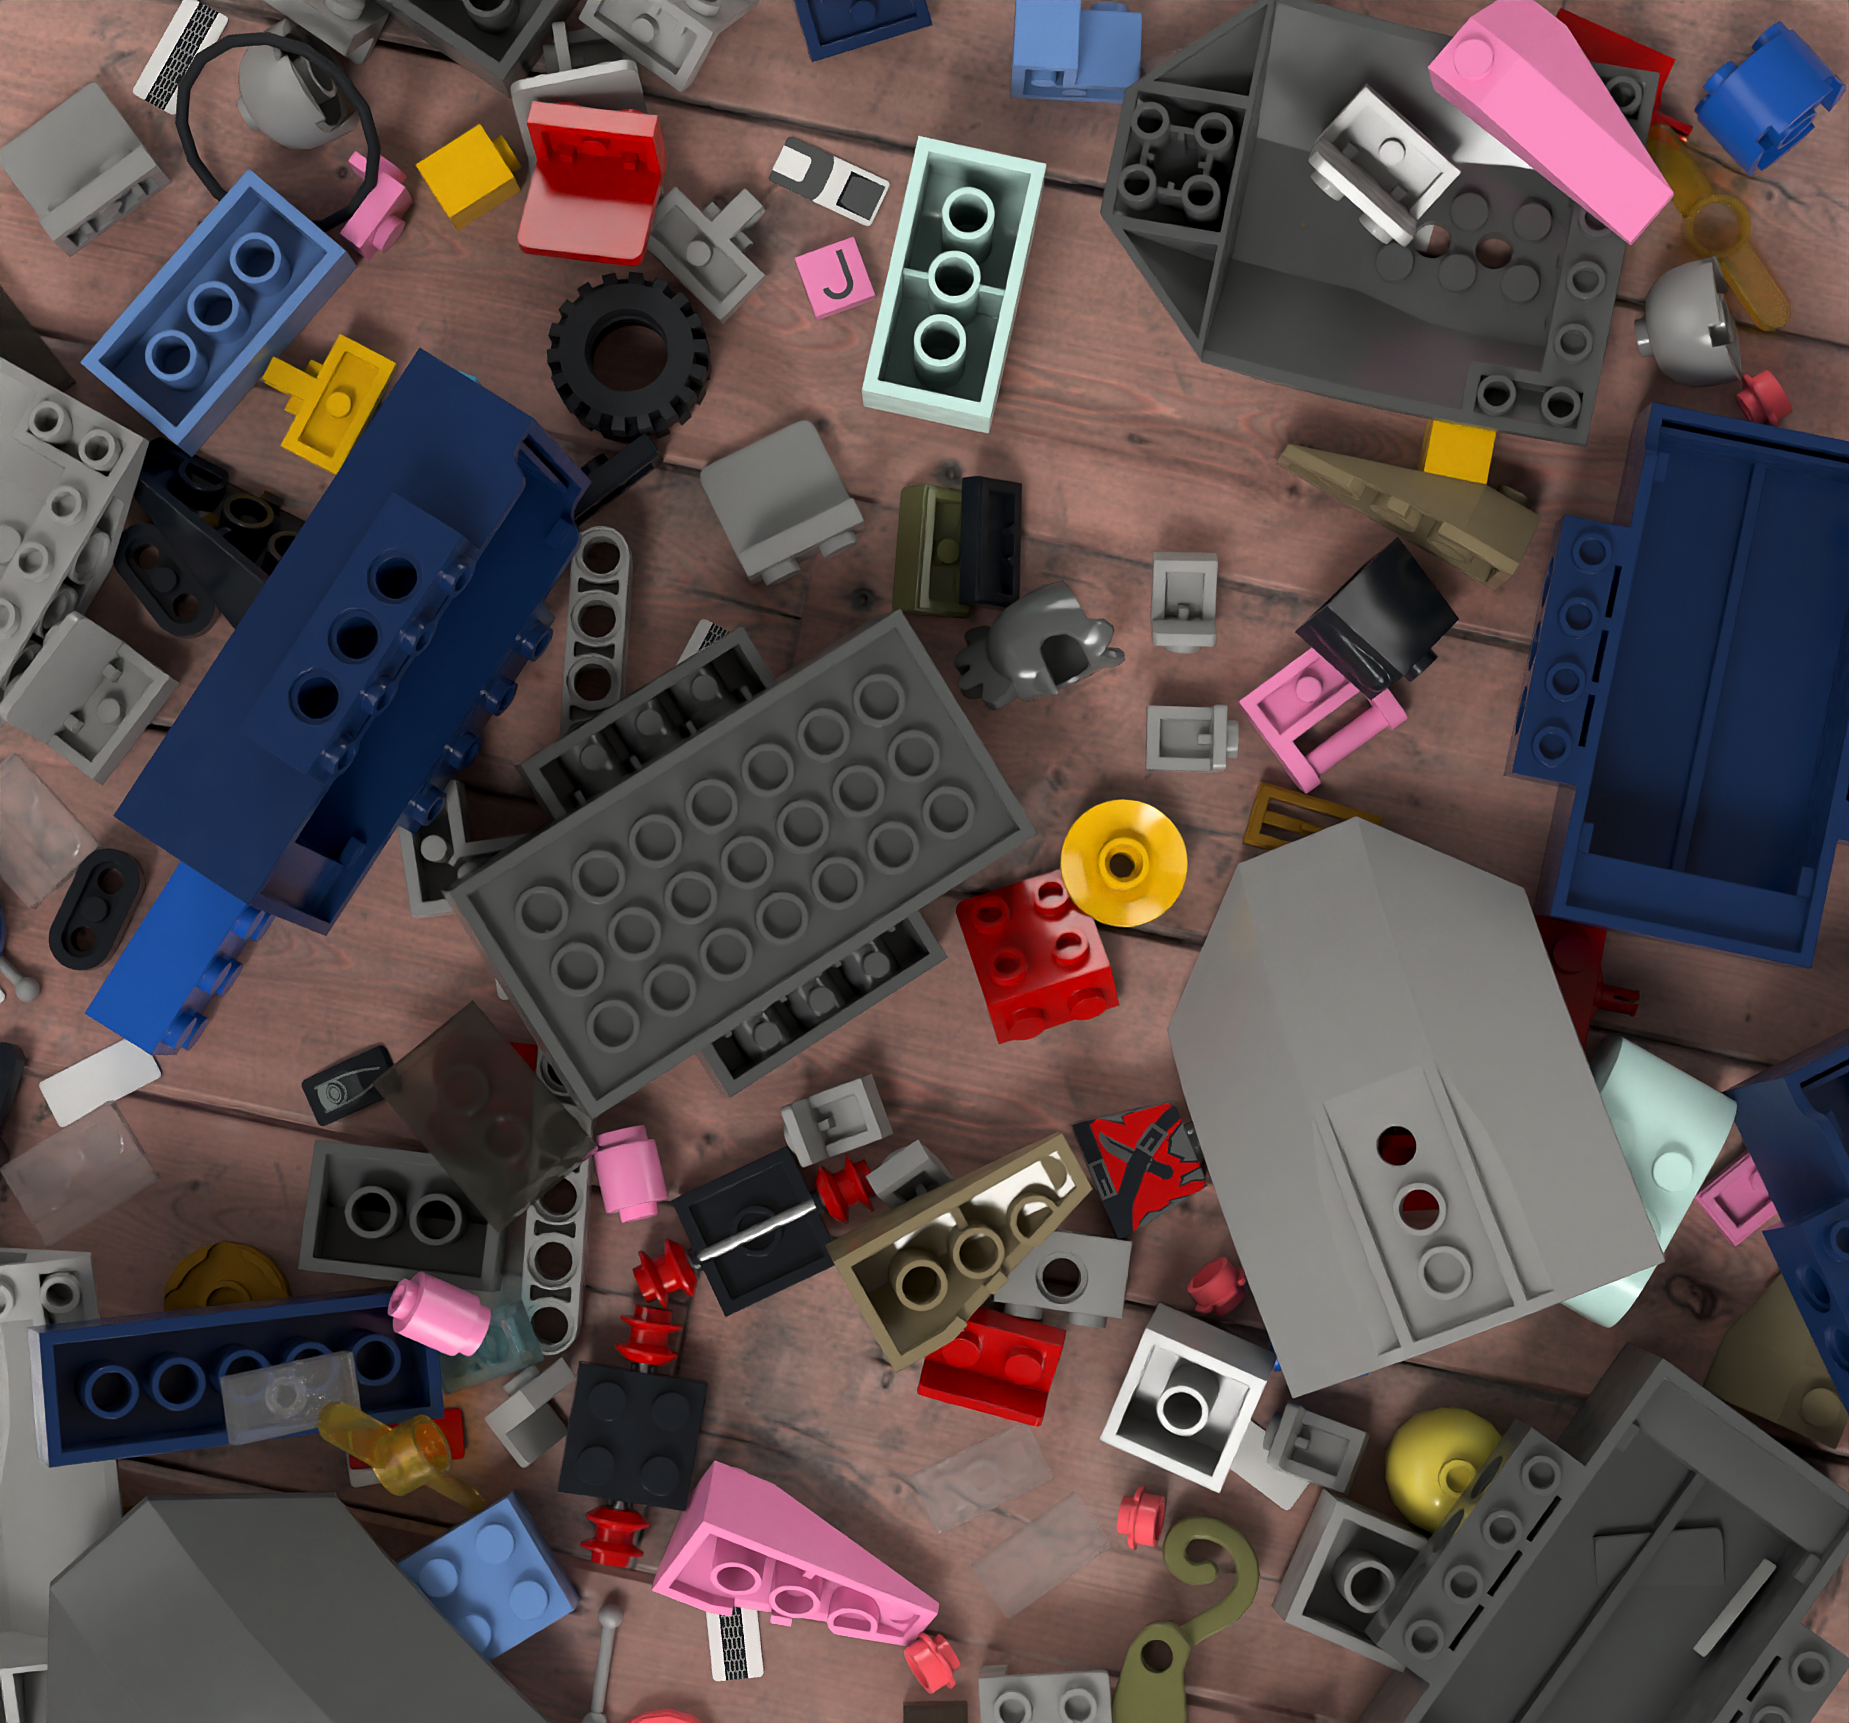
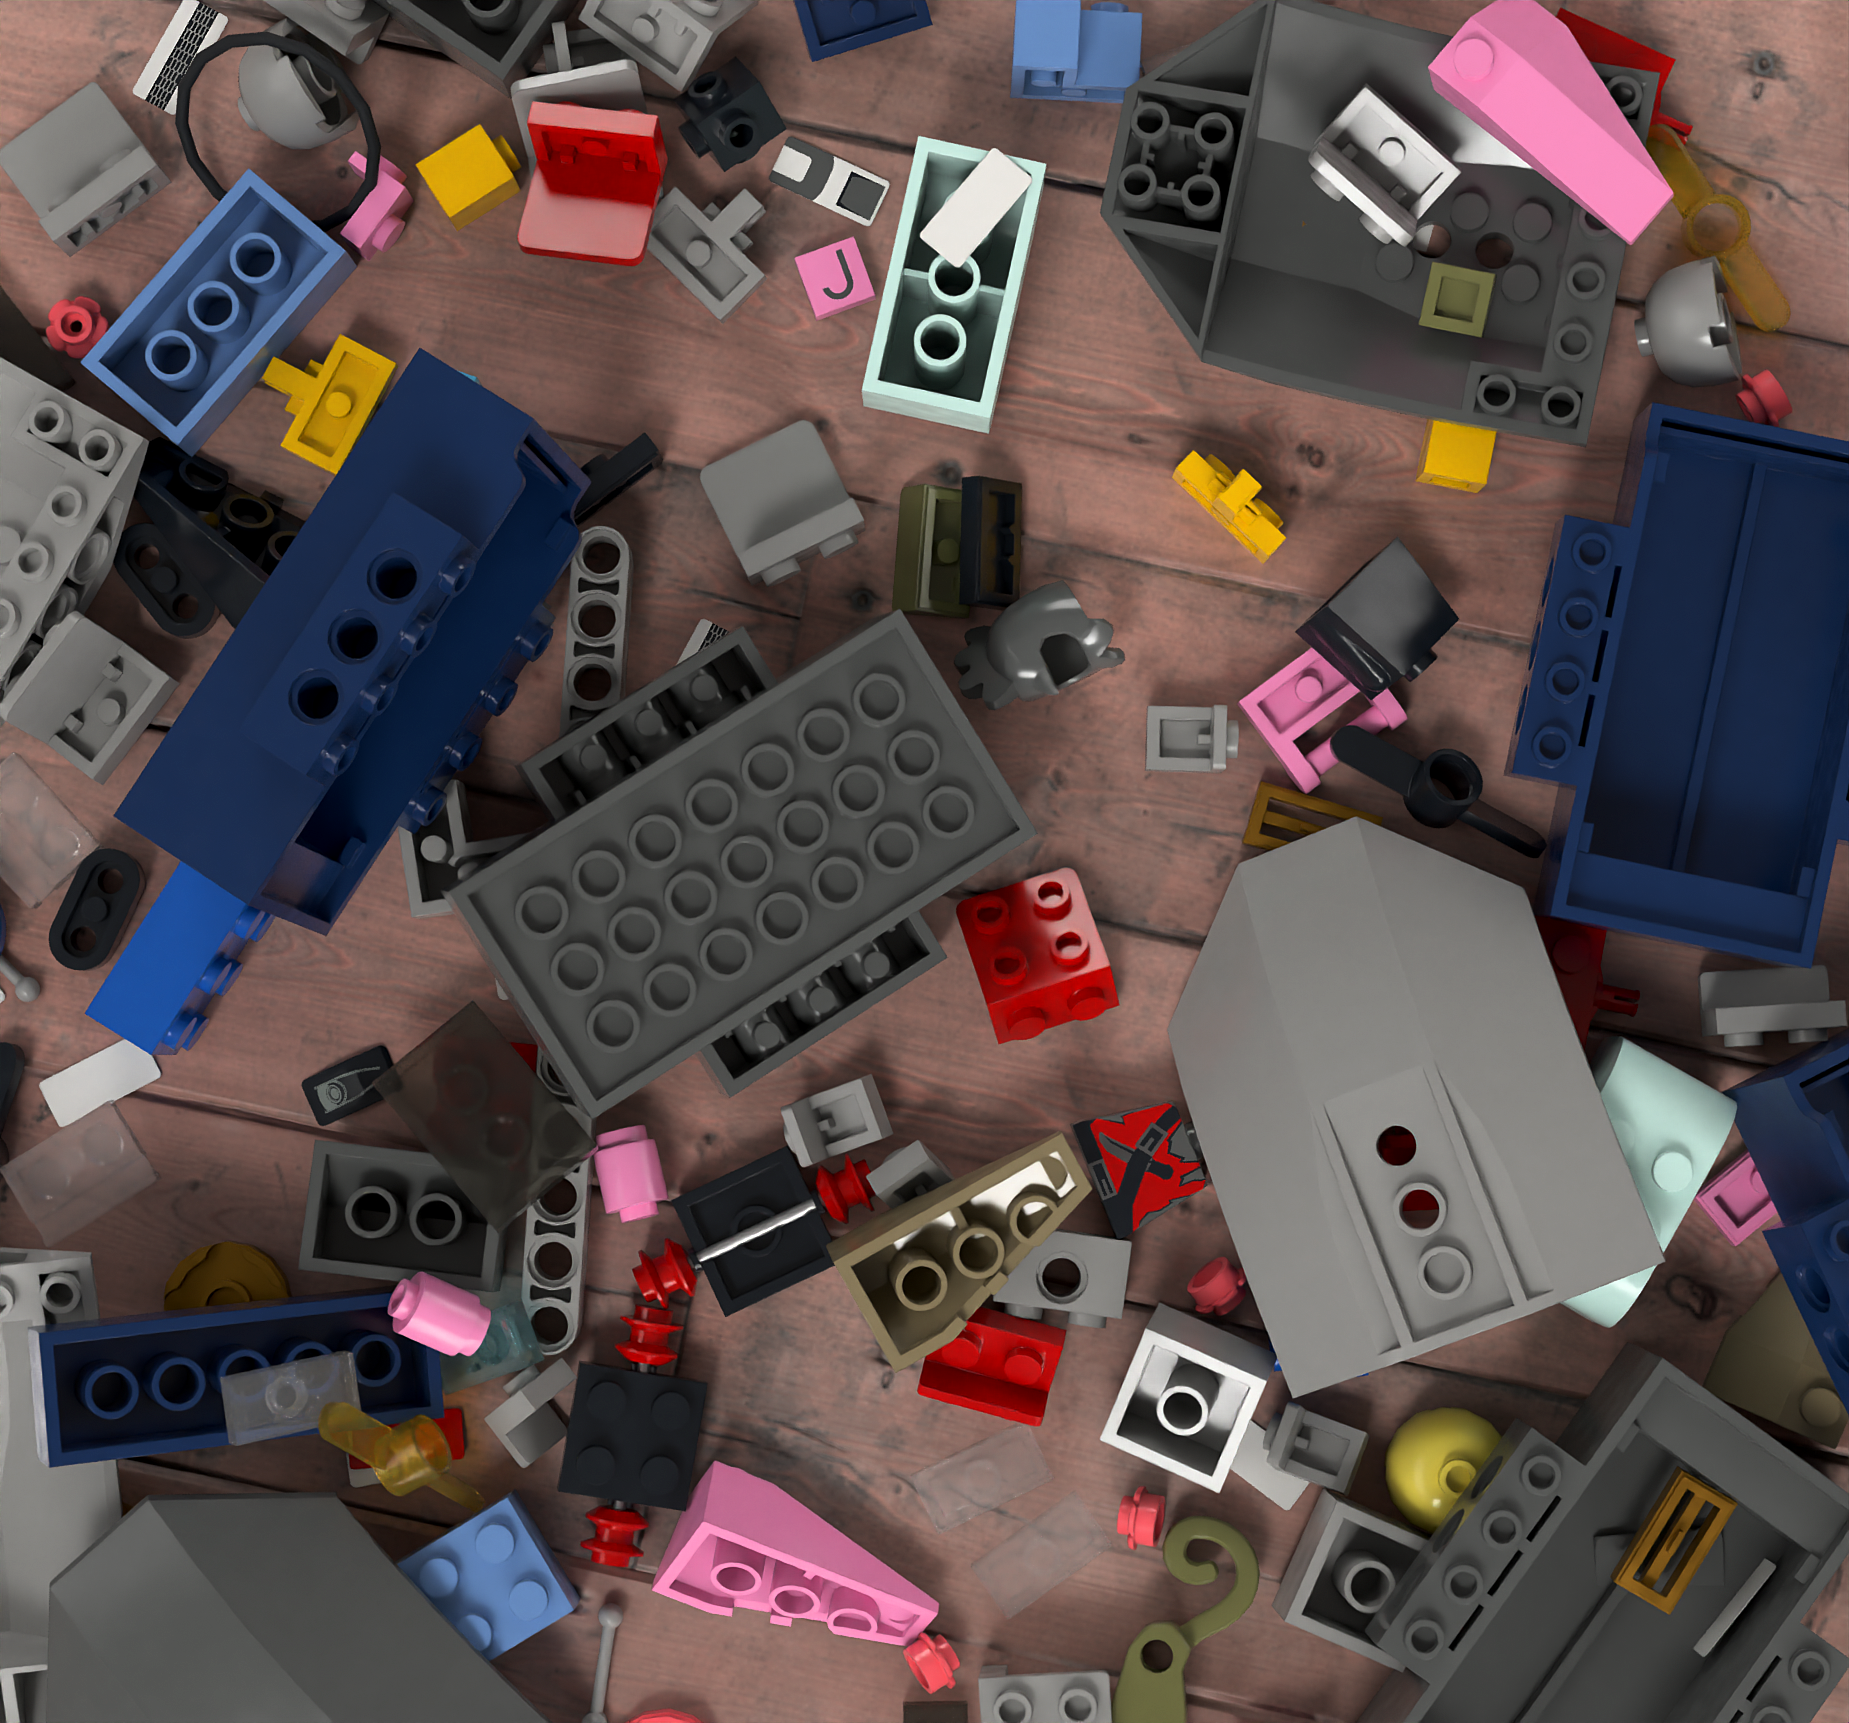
(67, 312): none -> coral plate
(620, 305): black tyre -> none
(728, 115): none -> black brick
(735, 1645): sticker -> none
(976, 207): none -> white sticker
(1146, 840): yellow dish -> none
(1183, 600): light grey bracket -> none
(1231, 503): none -> yellow hinge
(1423, 801): none -> black piece
(1451, 518): dark tan wedge -> none
(1457, 299): none -> olive plate
(1653, 1525): none -> pearl gold tile
(1768, 100): blue brick -> none
(1768, 1000): none -> light grey bracket

